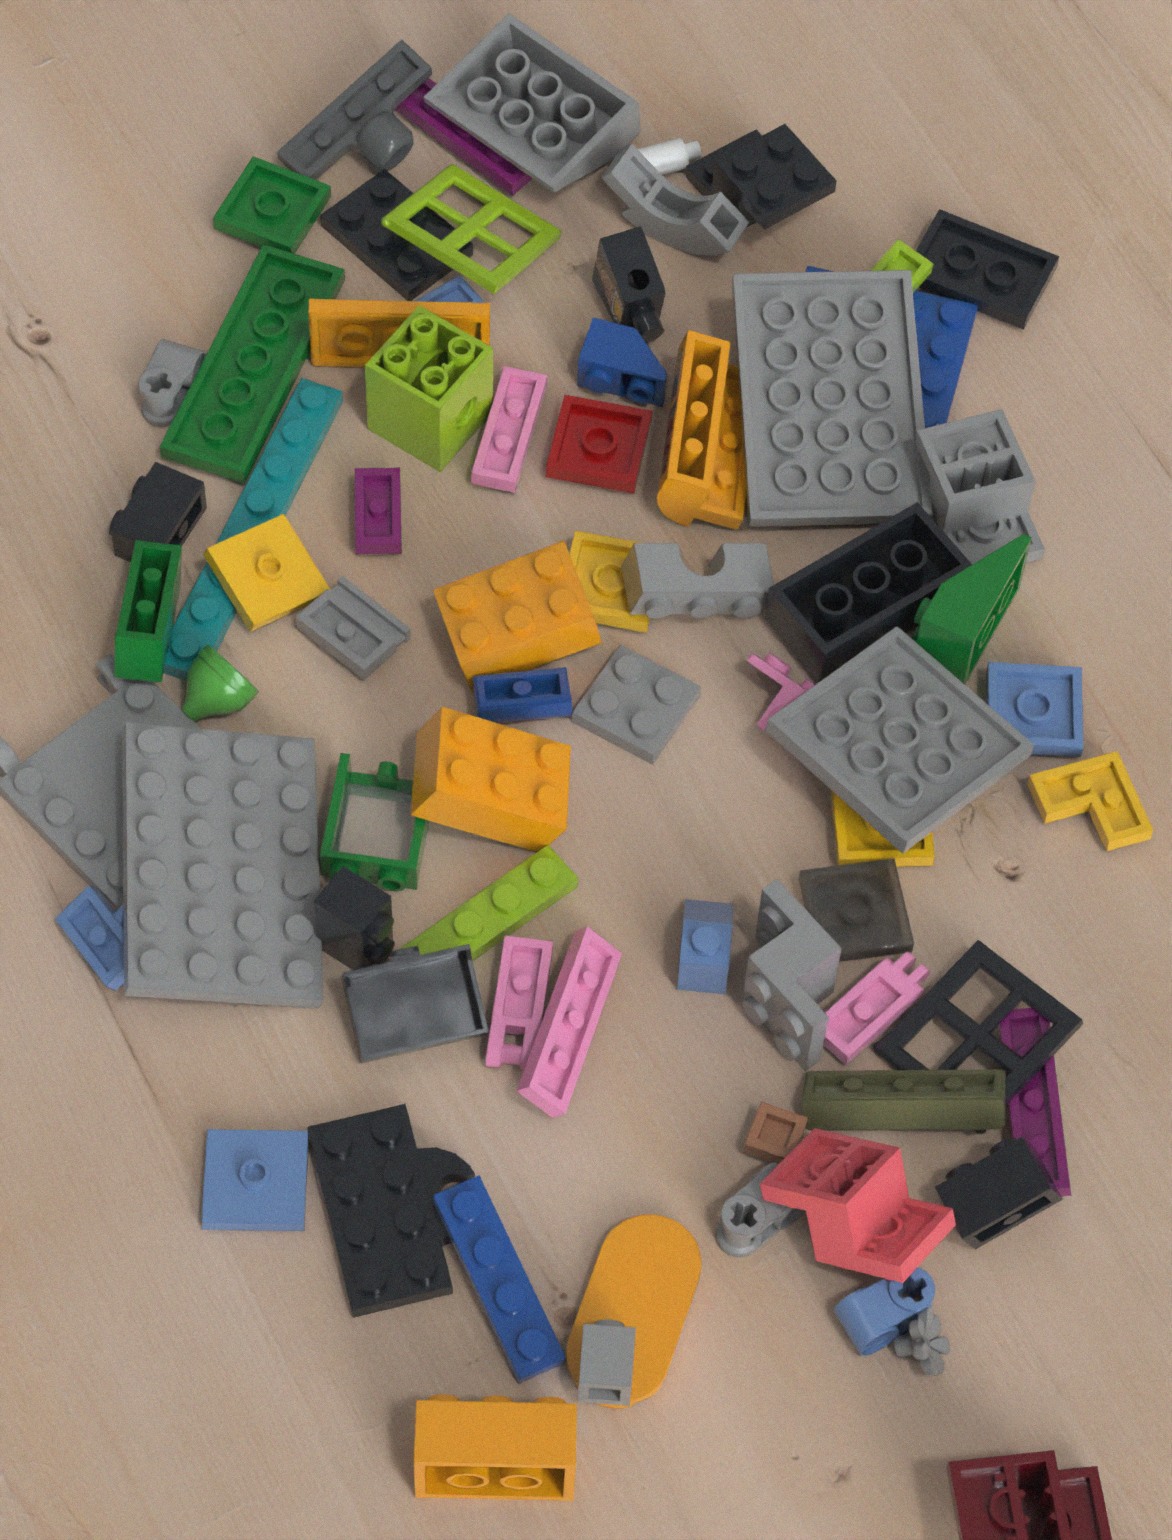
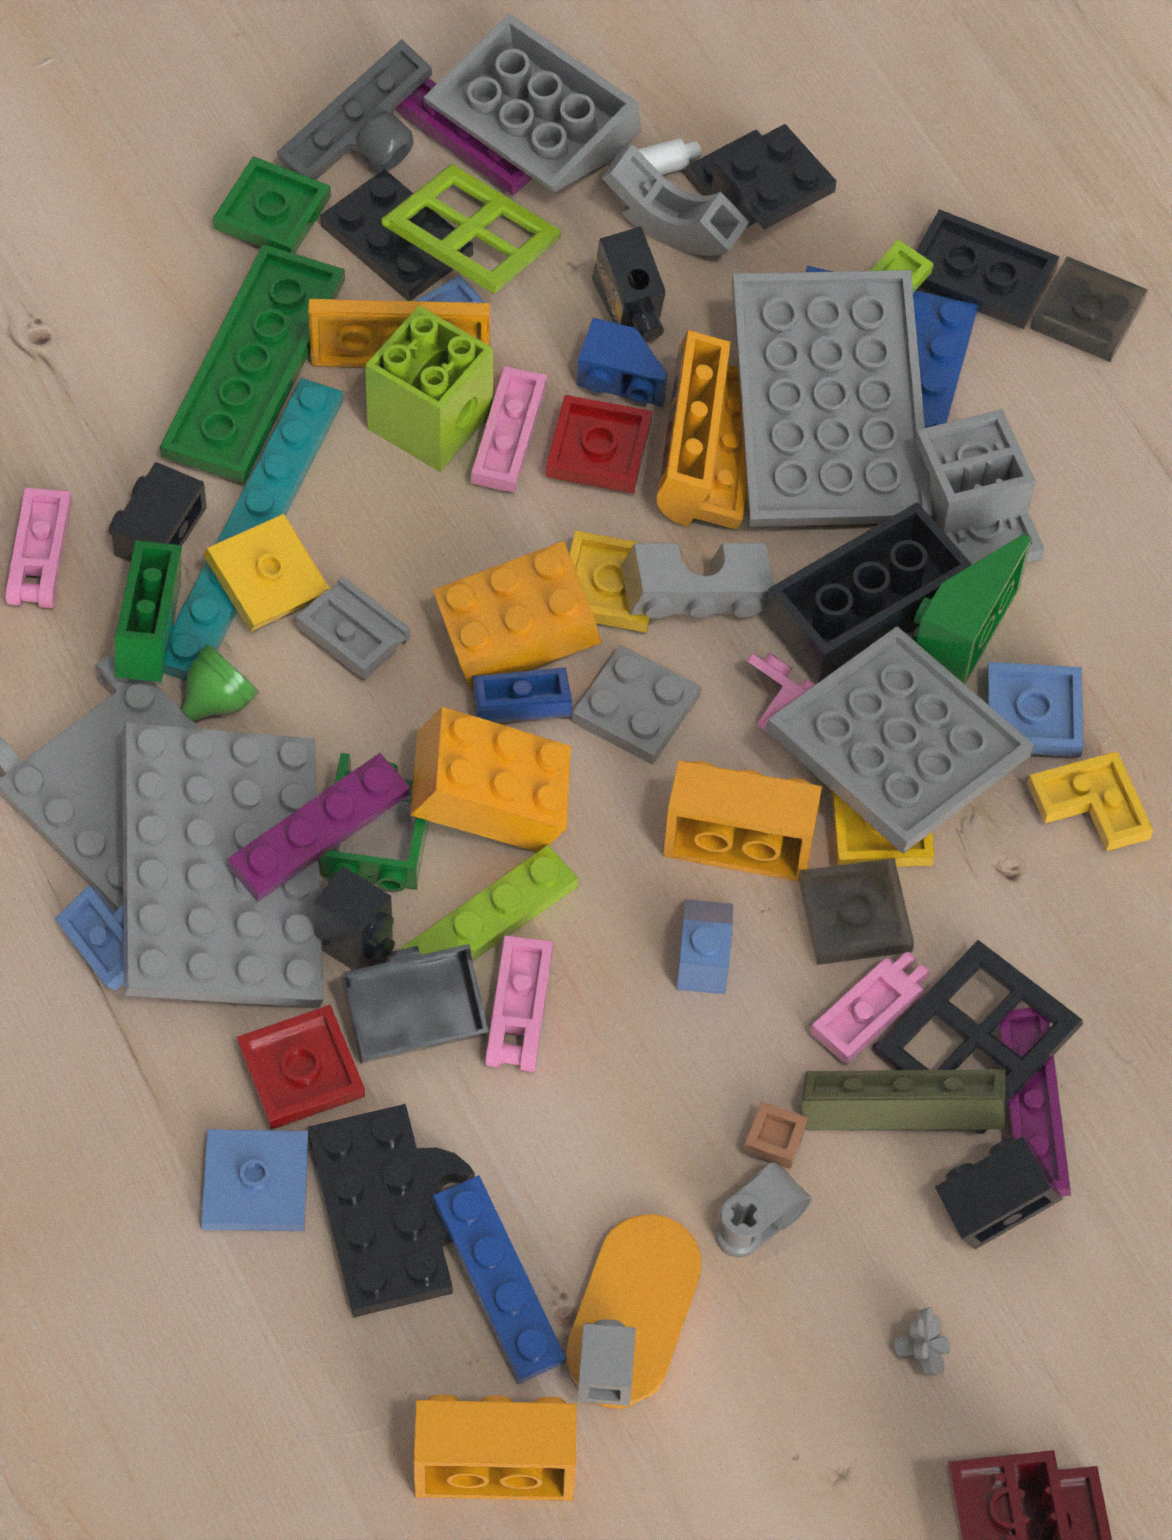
(39, 546): none -> bright pink plate
(168, 380): light grey piece -> none
(300, 1067): none -> red plate
(318, 827): none -> magenta plate
(378, 511): magenta plate -> none
(569, 1022): bright pink plate -> none
(741, 820): none -> light orange brick
(790, 976): light grey bracket -> none
(858, 1205): coral bracket -> none
(879, 1314): medium blue piece -> none
(1088, 309): none -> clear smoke plate

